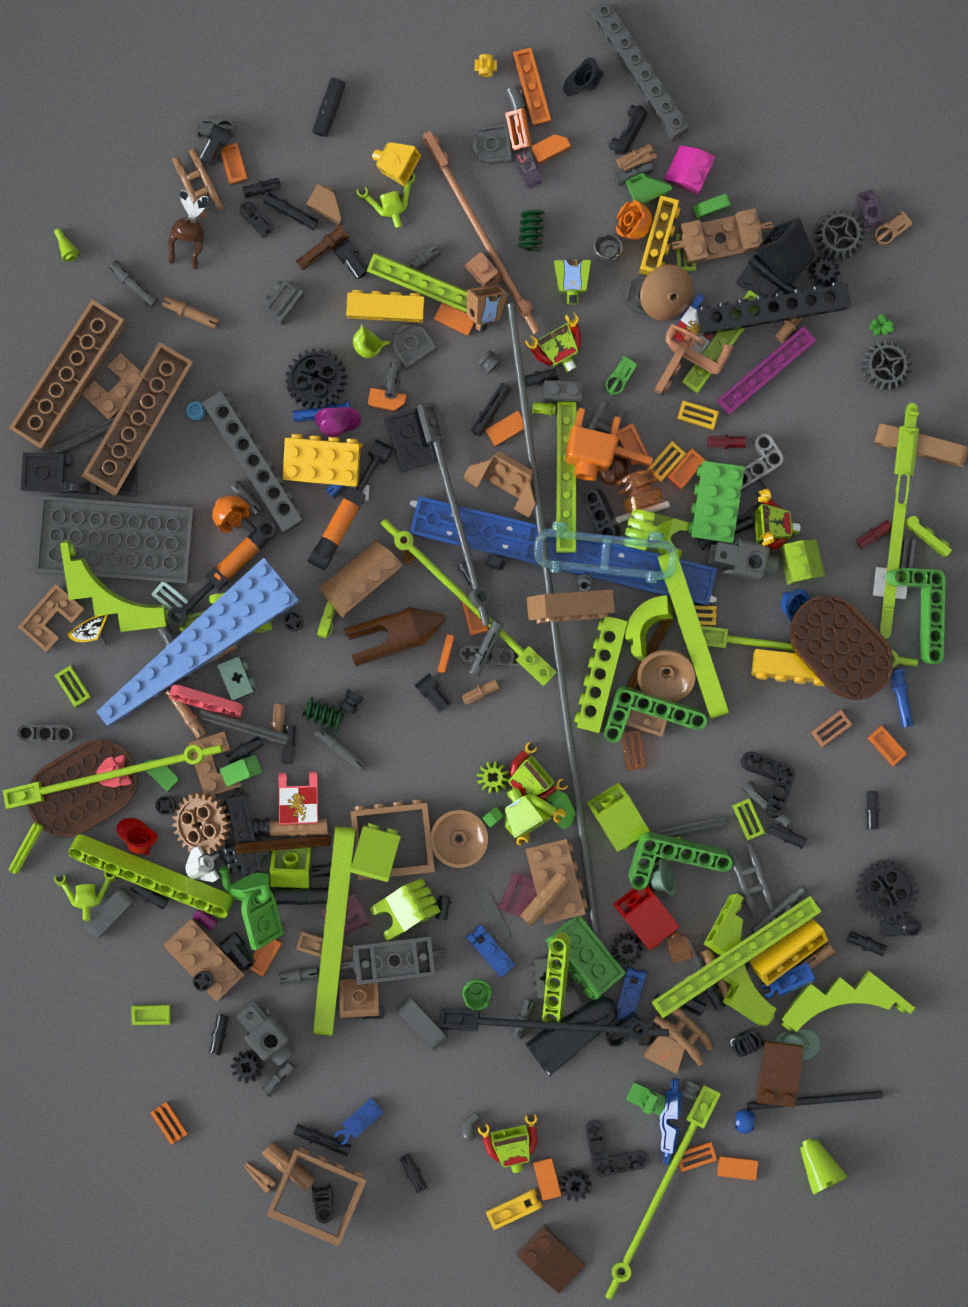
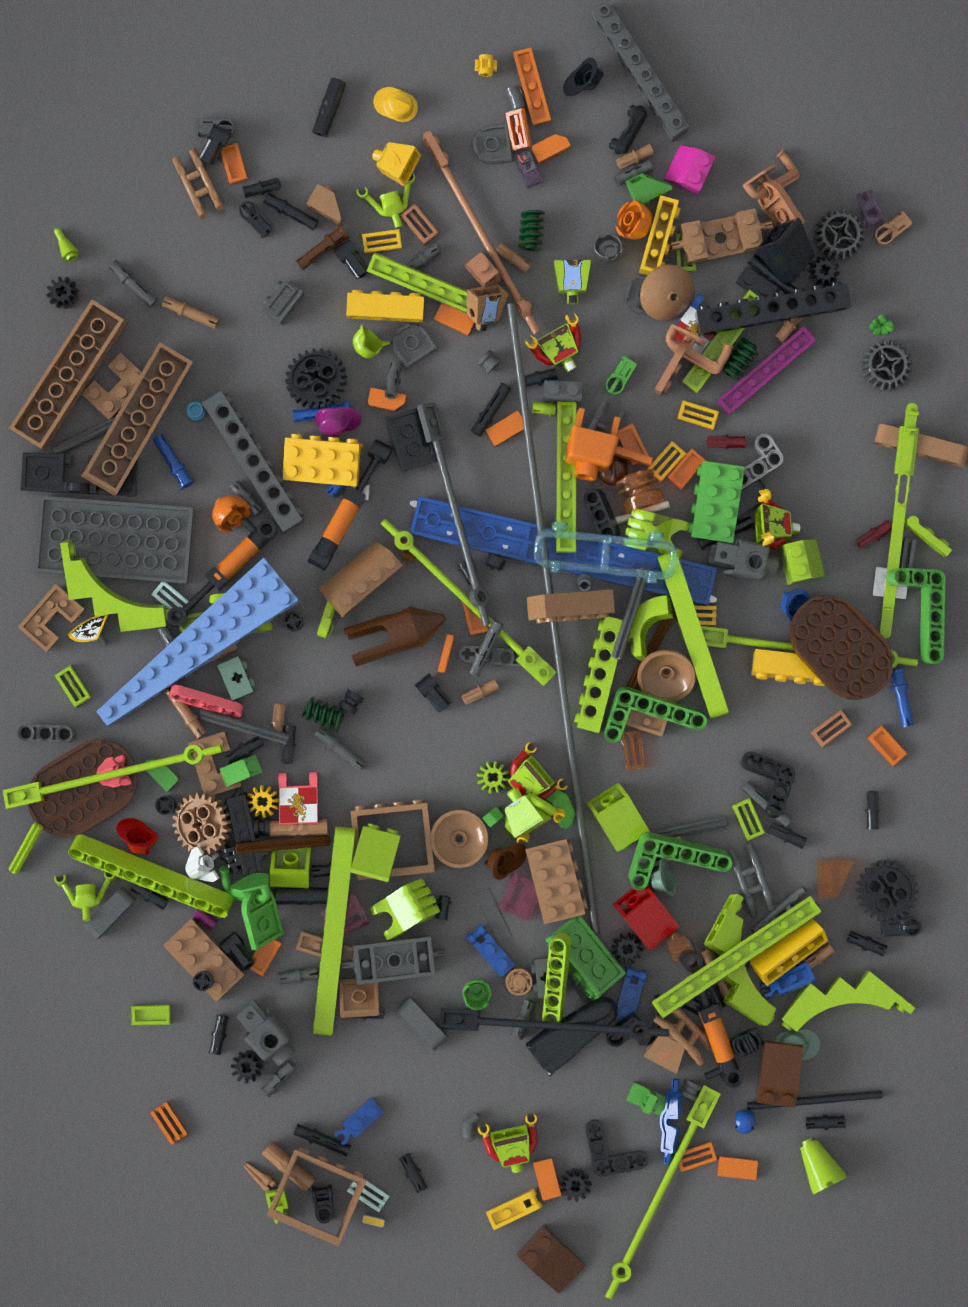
(61, 286): none -> black gear
(177, 468): none -> blue pin
(188, 228): reddish brown hair -> none
(264, 795): none -> yellow gear
(282, 1204): none -> lime plate
(365, 1200): none -> light aqua tile
(373, 1220): none -> piece
(378, 242): none -> yellow tile
(395, 104): none -> yellow piece
(429, 236): none -> nougat tile
(506, 860): none -> reddish brown piece
(507, 475): medium nougat piece -> none
(514, 258): none -> medium nougat axle
(518, 981): none -> medium nougat wheel
(545, 898): medium nougat axle -> none
(629, 617): none -> dark grey axle
(642, 157): medium nougat piece -> none
(711, 1017): none -> black piece
(712, 206): bright green piece -> none
(739, 358): none -> dark green piece
(771, 193): none -> nougat plate
(825, 1122): none -> black pin
(831, 876): none -> clear orange wing

